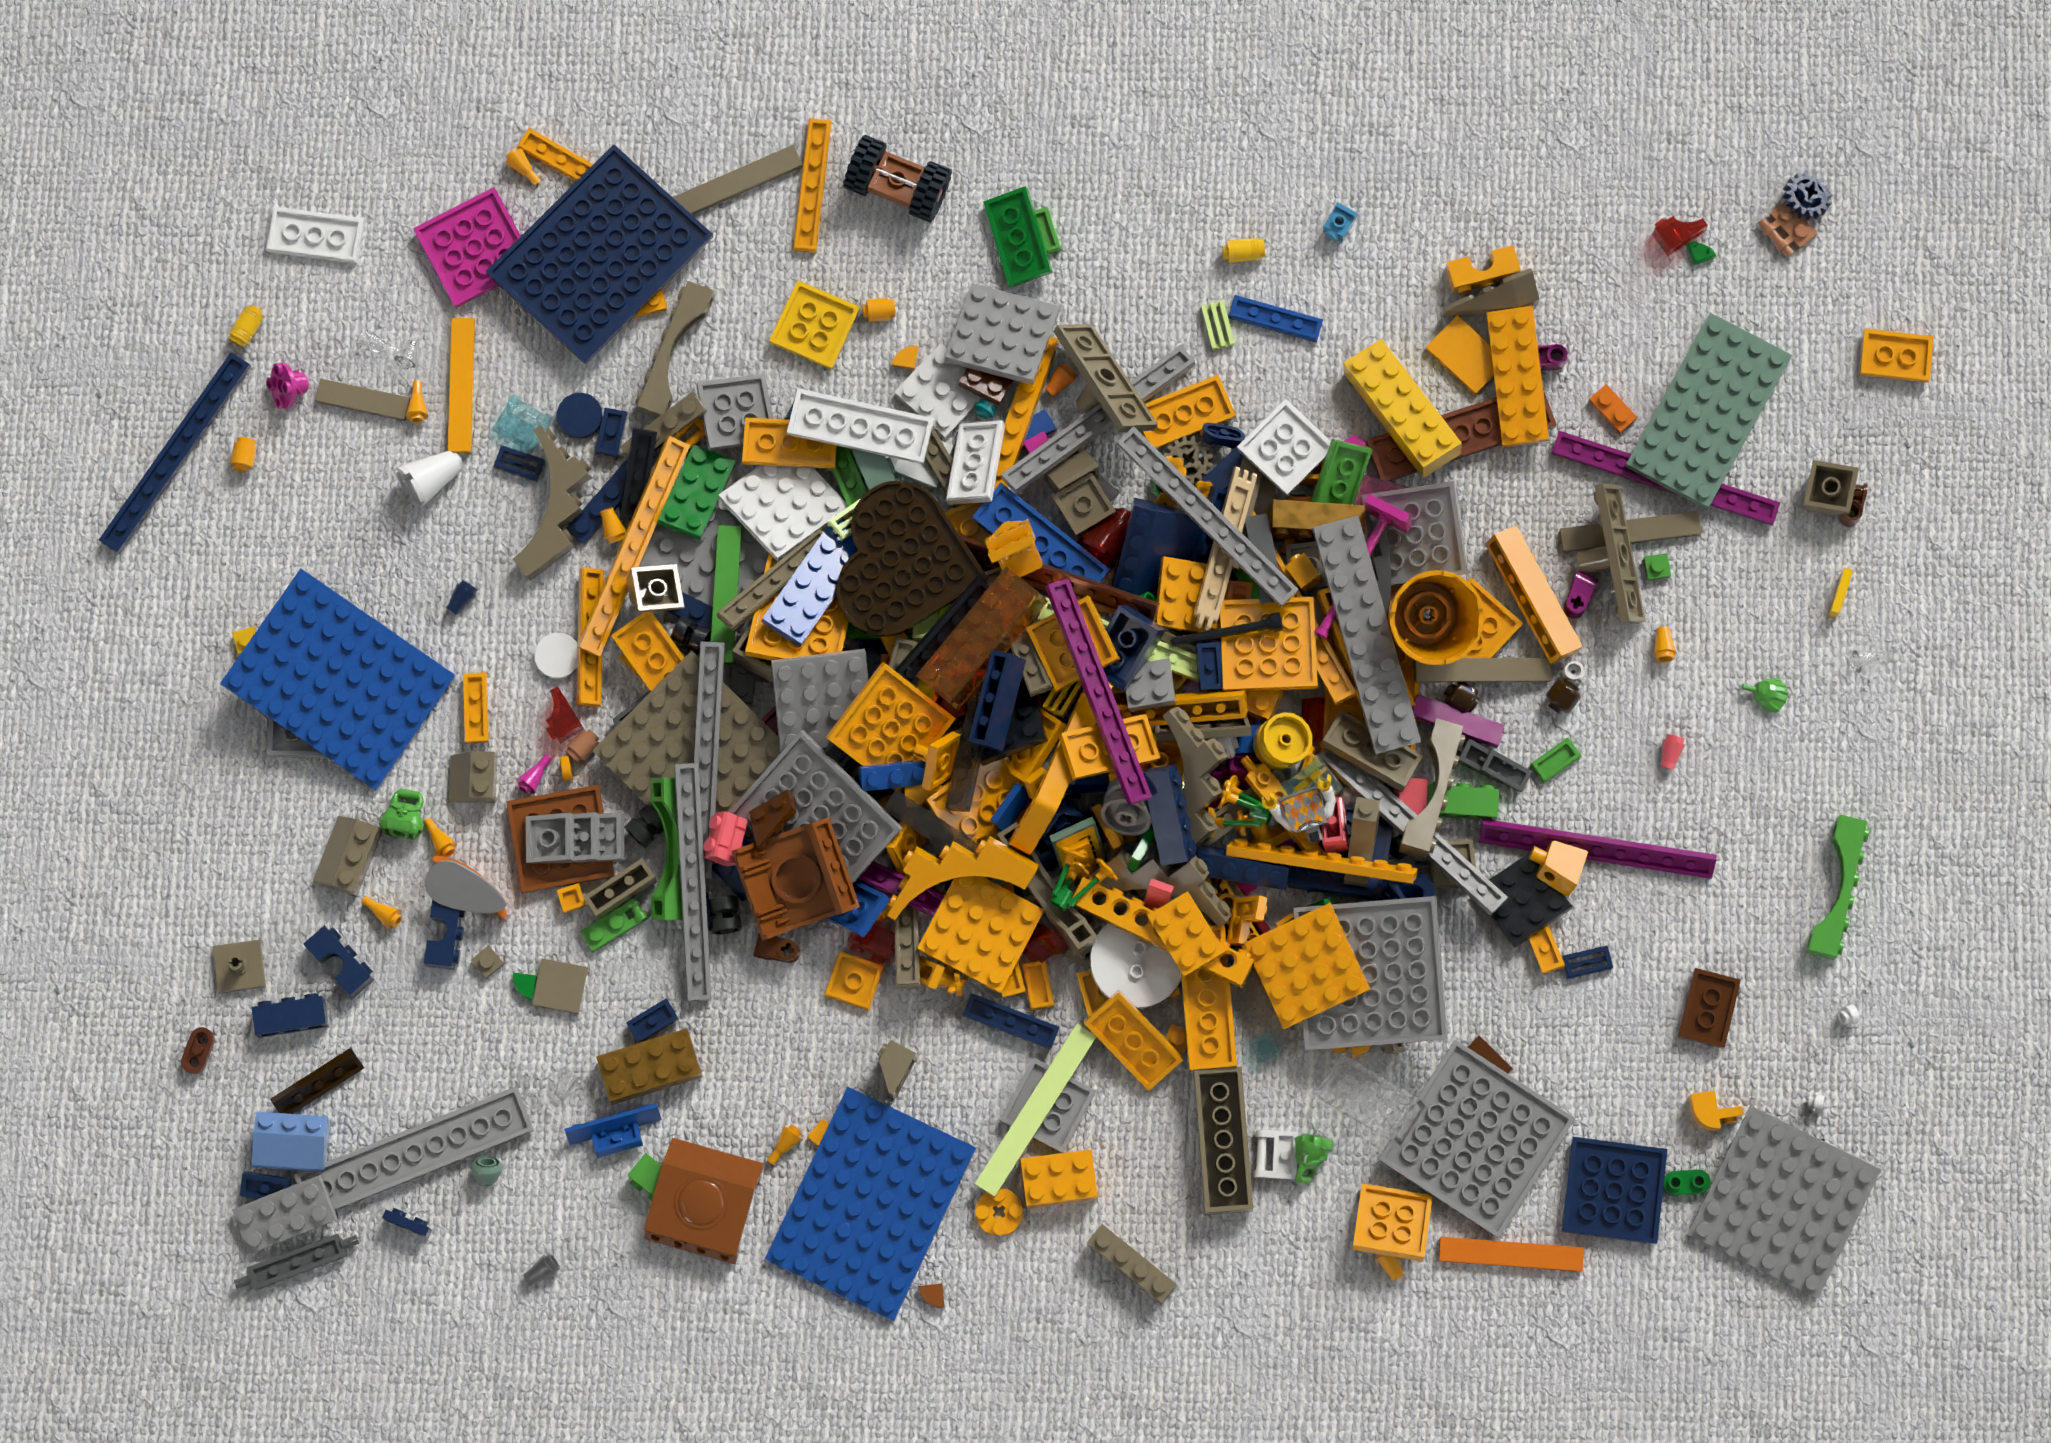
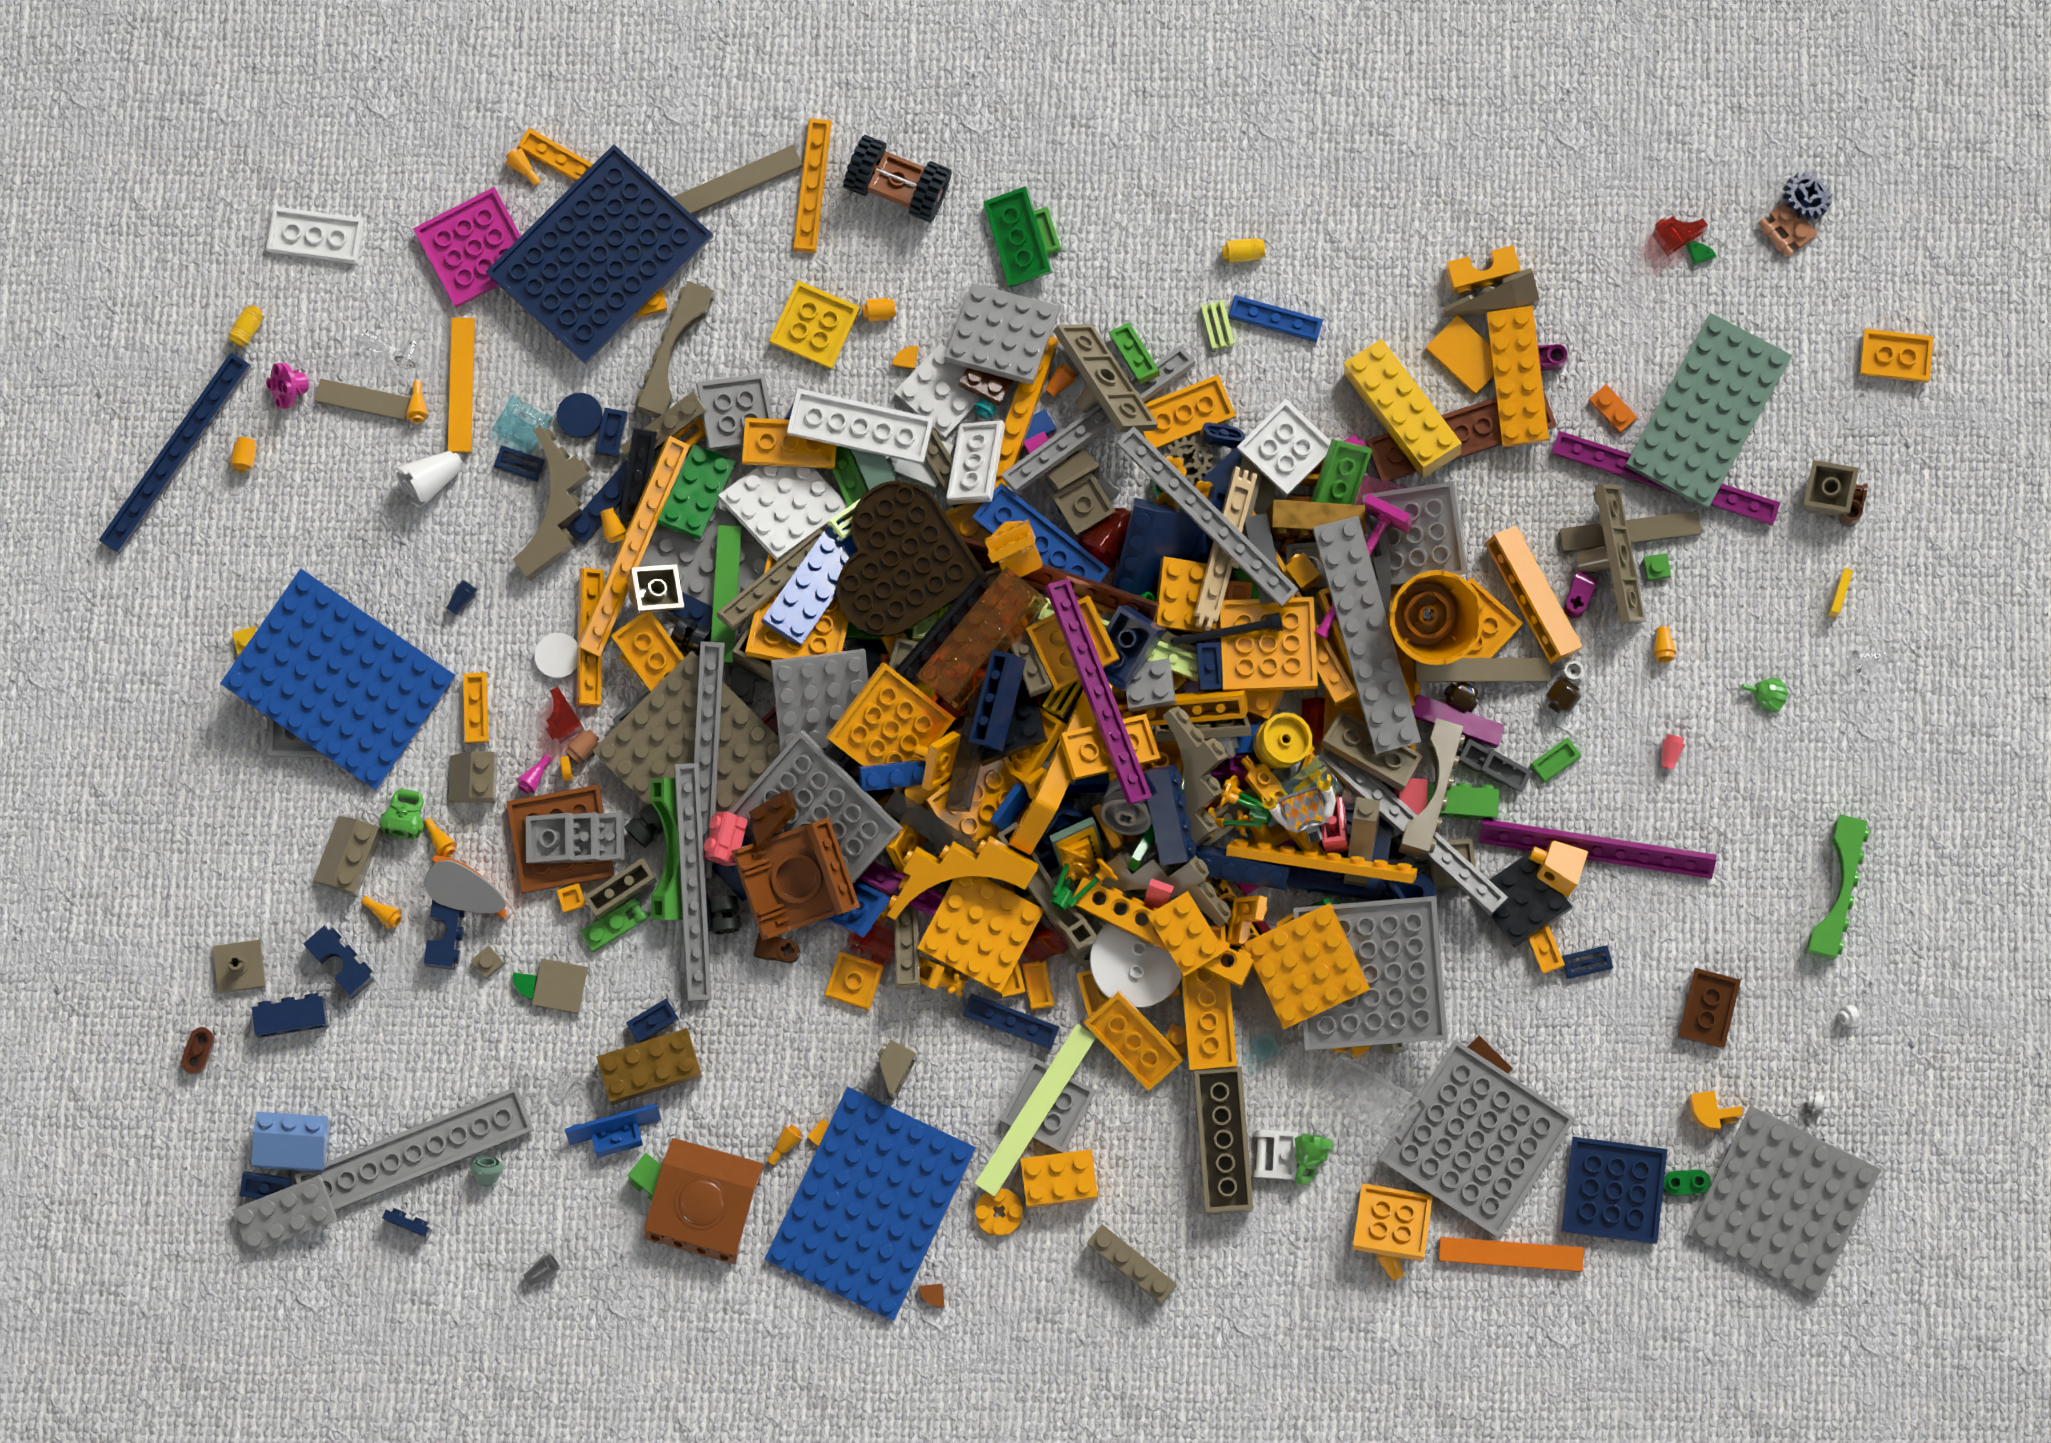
(296, 1262): dark grey plate -> none
(317, 1082): dark brown plate -> none
(1134, 353): none -> bright green plate
(1343, 214): dark azure brick -> none

